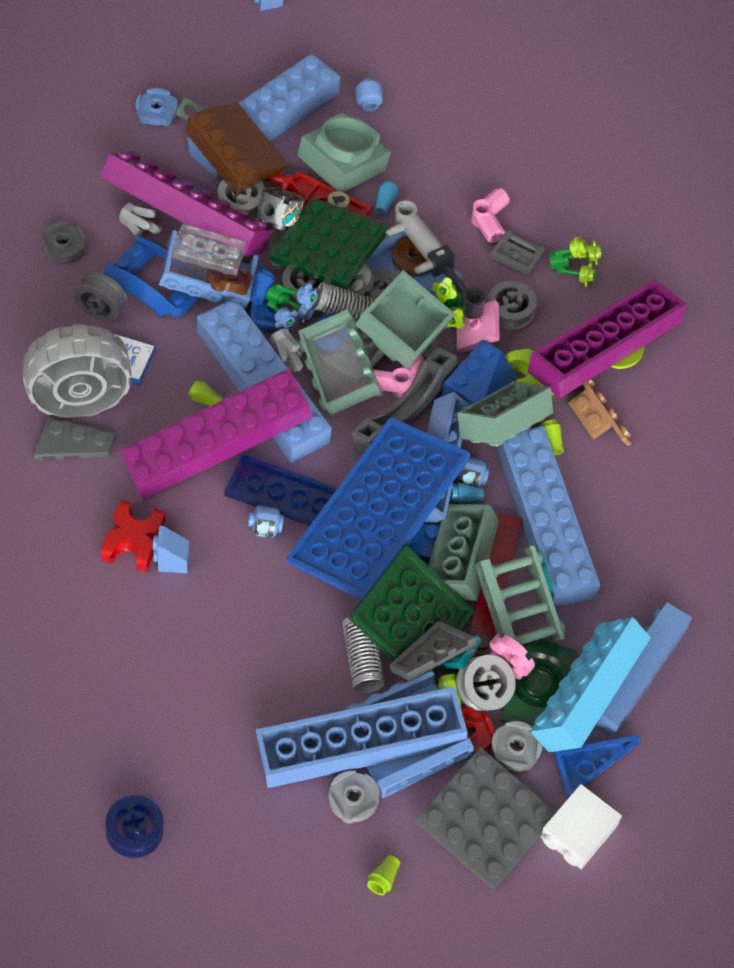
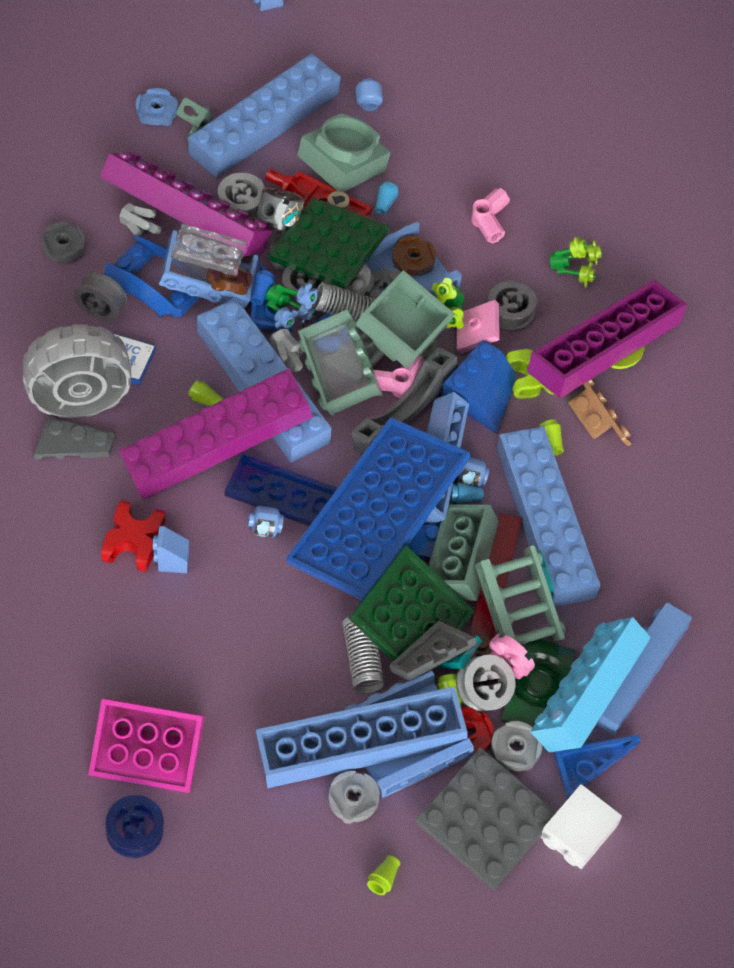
(146, 744): none -> dark pink slope
(234, 146): reddish brown slope -> none
(438, 257): piece -> none
(505, 413): sand green brick -> none
(515, 256): dark grey plate -> none

